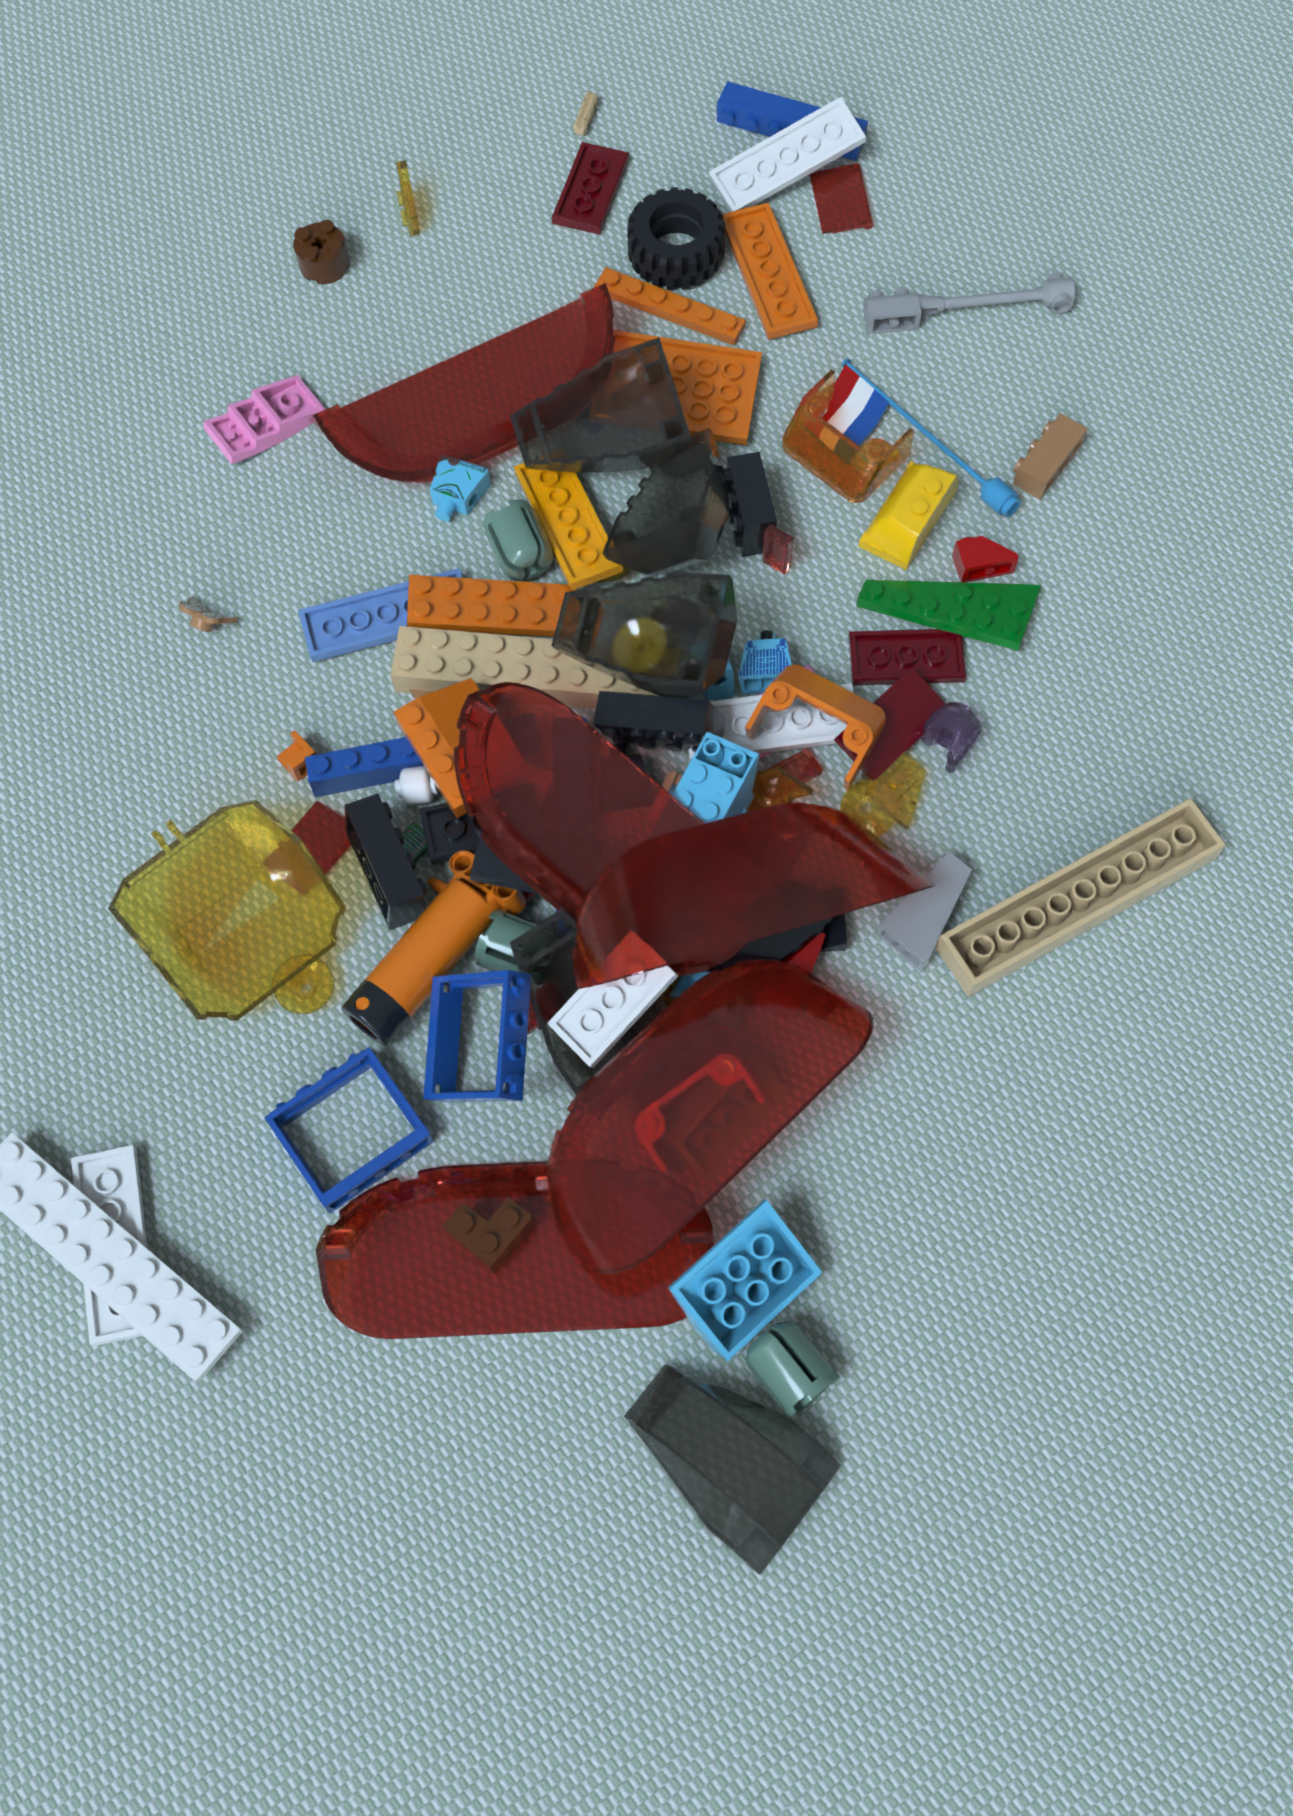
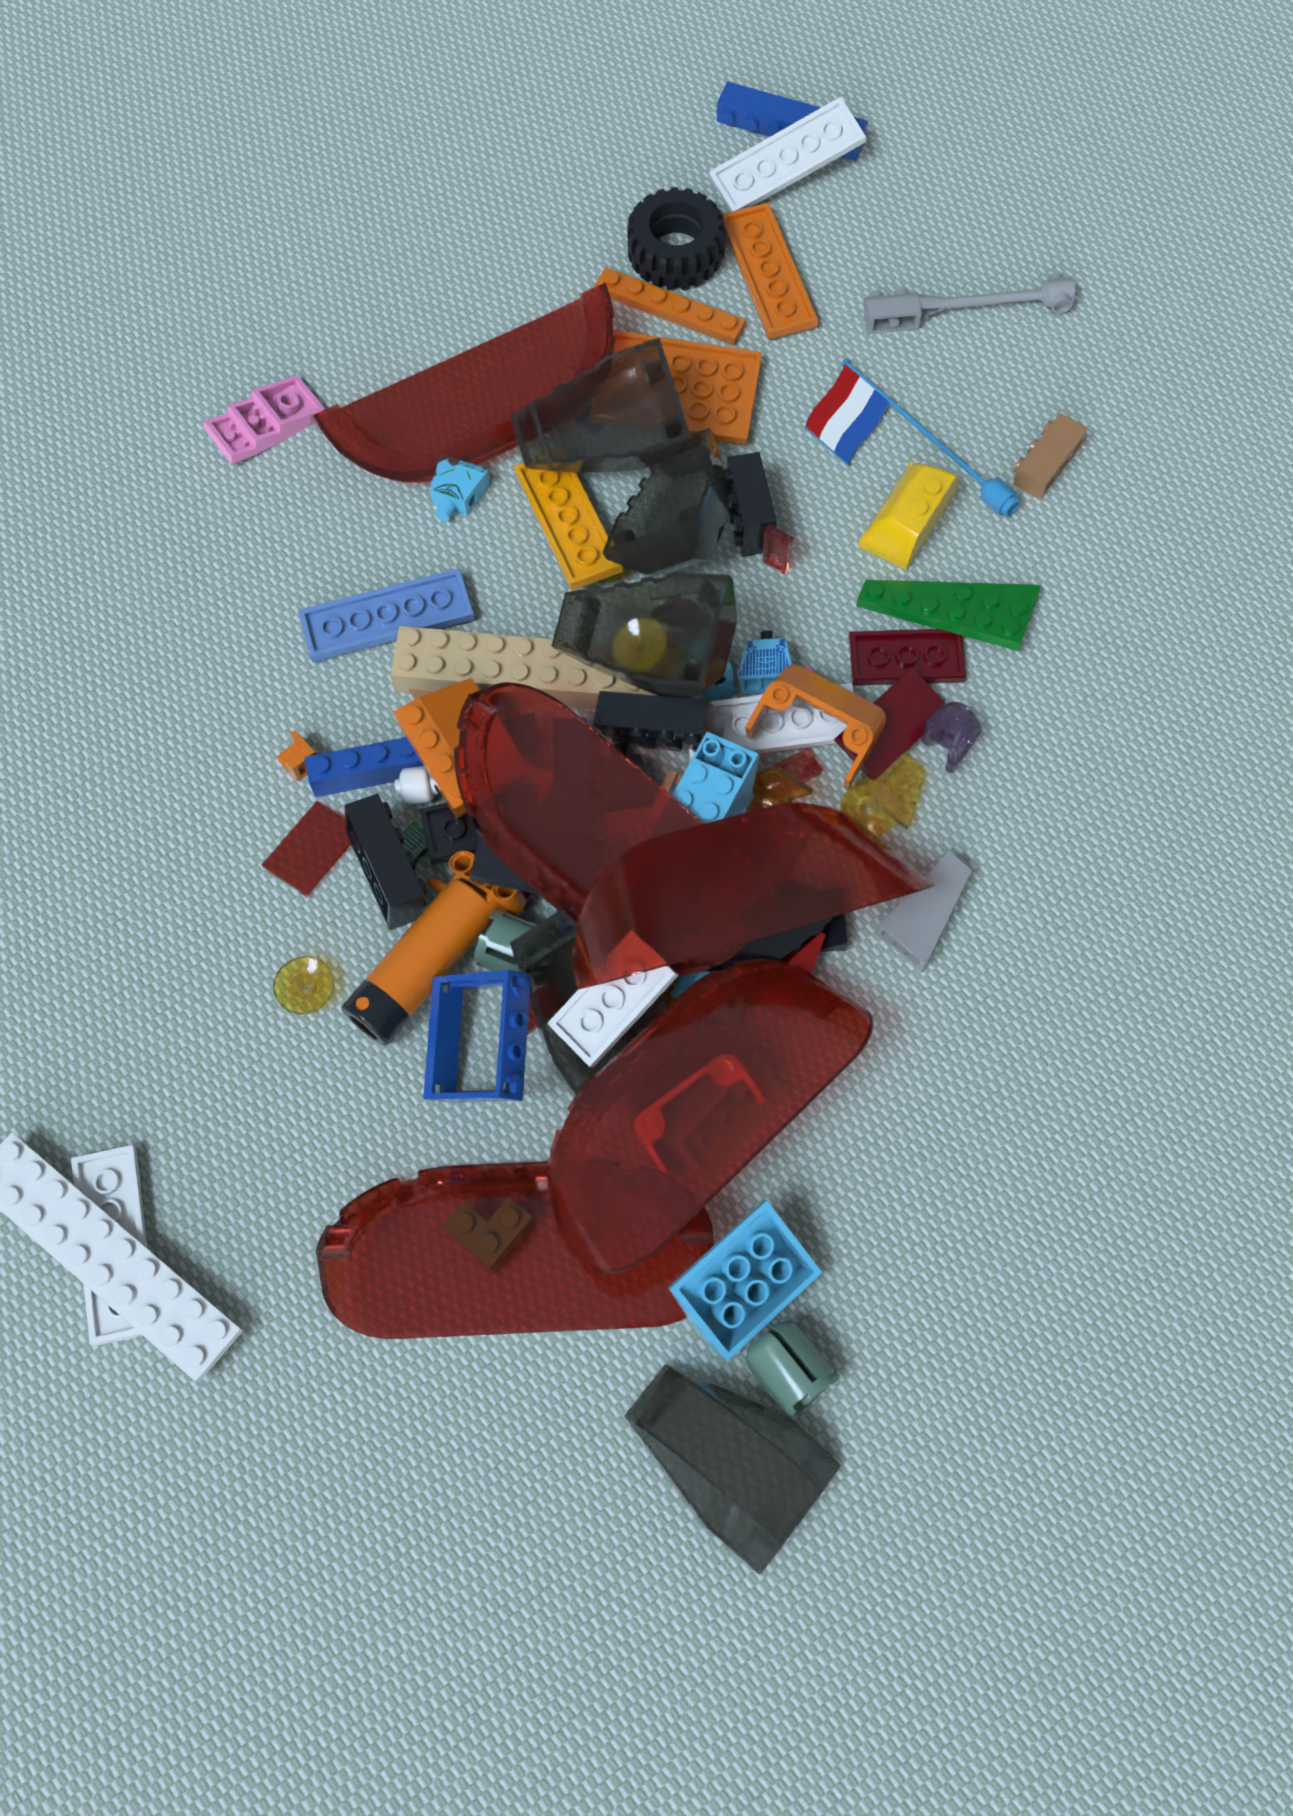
(202, 617): medium nougat animal -> none
(229, 910): clear yellow windscreen -> none
(321, 252): reddish brown brick -> none
(374, 1170): blue window -> none
(406, 199): clear yellow wing -> none
(484, 605): orange plate -> none
(518, 540): sand green cylinder -> none
(585, 113): tan axle -> none
(590, 188): dark red tile -> none
(833, 456): clear orange windscreen -> none
(841, 199): clear red piece -> none
(982, 559): red slope -> none
(1079, 897): tan brick -> none

